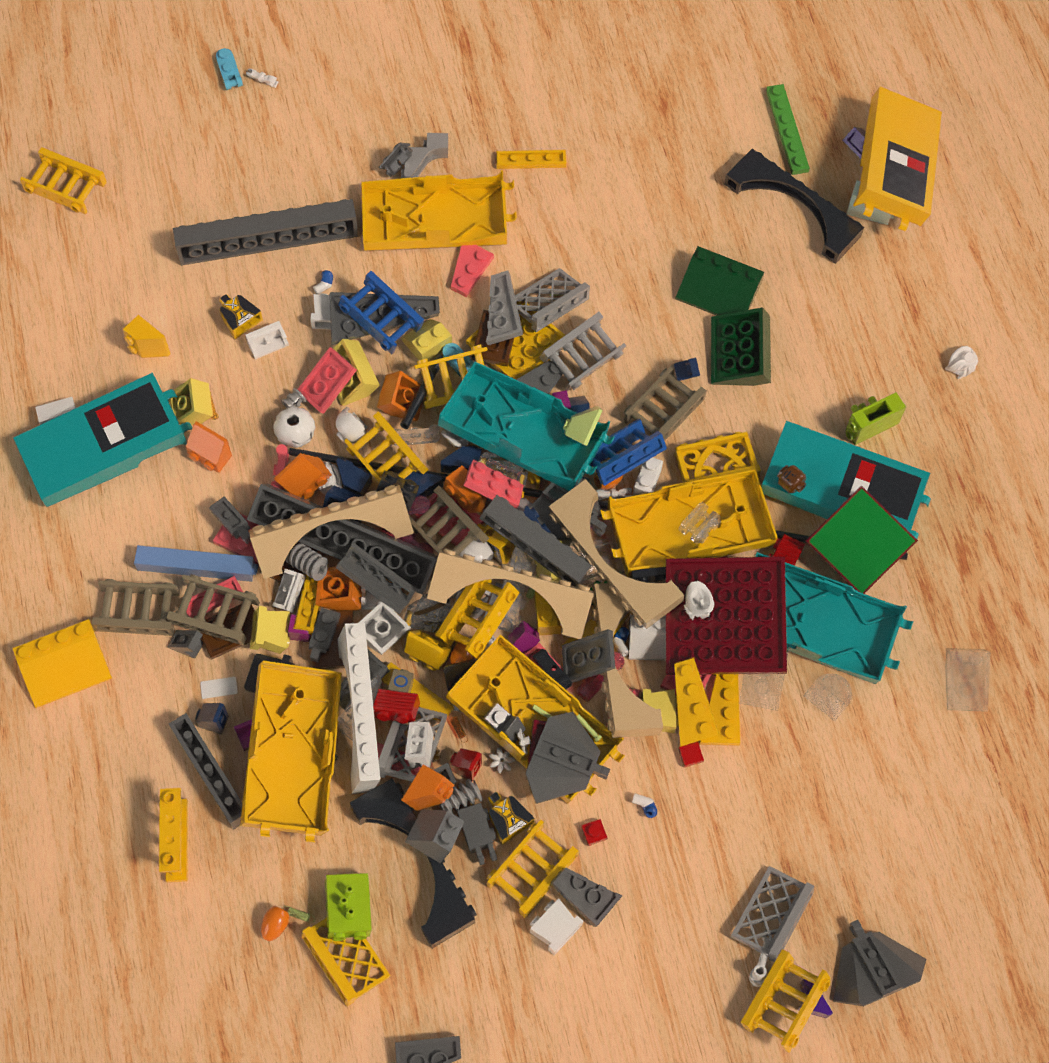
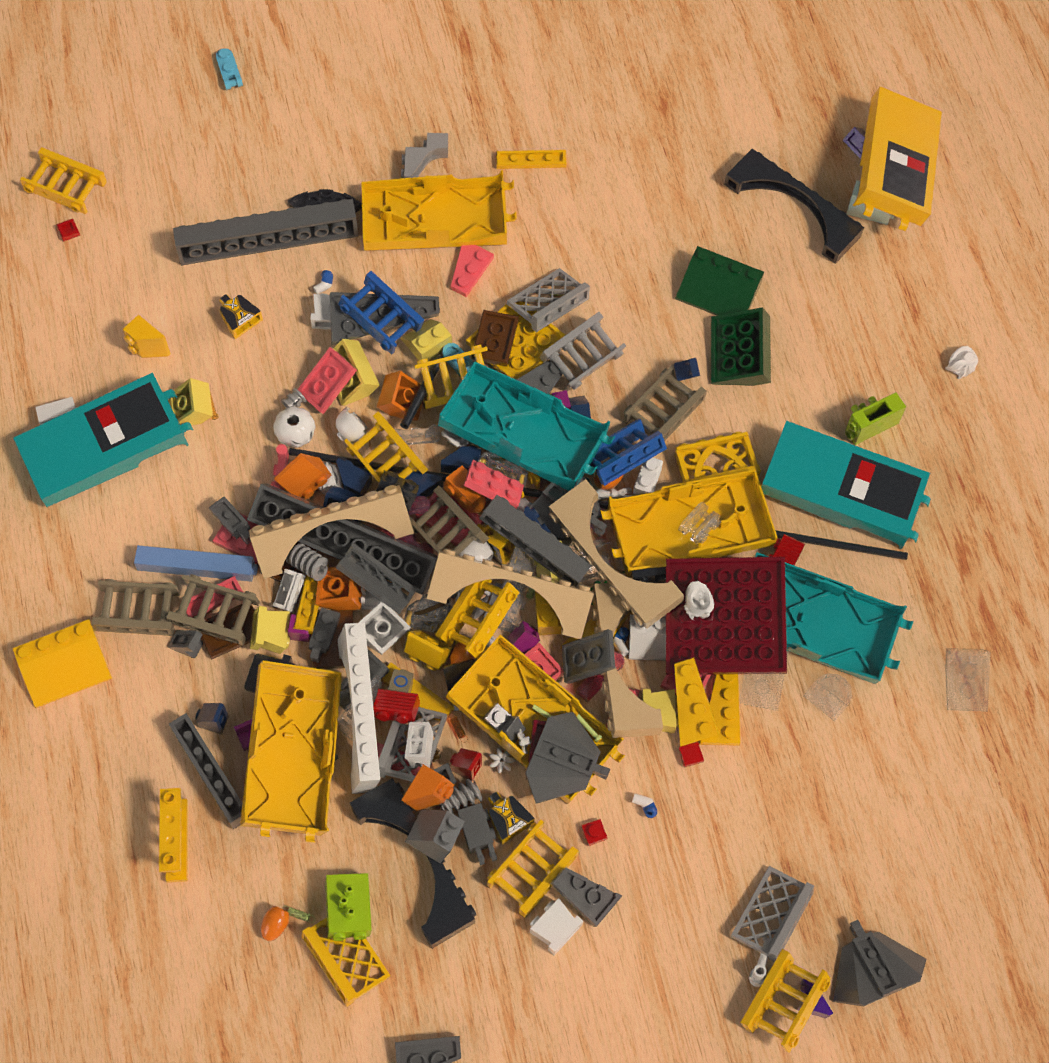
(68, 229): none -> red tile
(208, 448): orange slope -> none
(218, 687): white sticker -> none
(262, 77): white piece -> none
(267, 340): white hinge -> none
(320, 197): none -> black tile
(401, 152): dark grey hinge -> none
(503, 311): light grey wing -> none
(546, 663): black piece -> none
(582, 425): yellowish green slope -> none
(787, 129): bright green plate -> none
(792, 479): reddish brown head -> none
(861, 540): green tile -> none

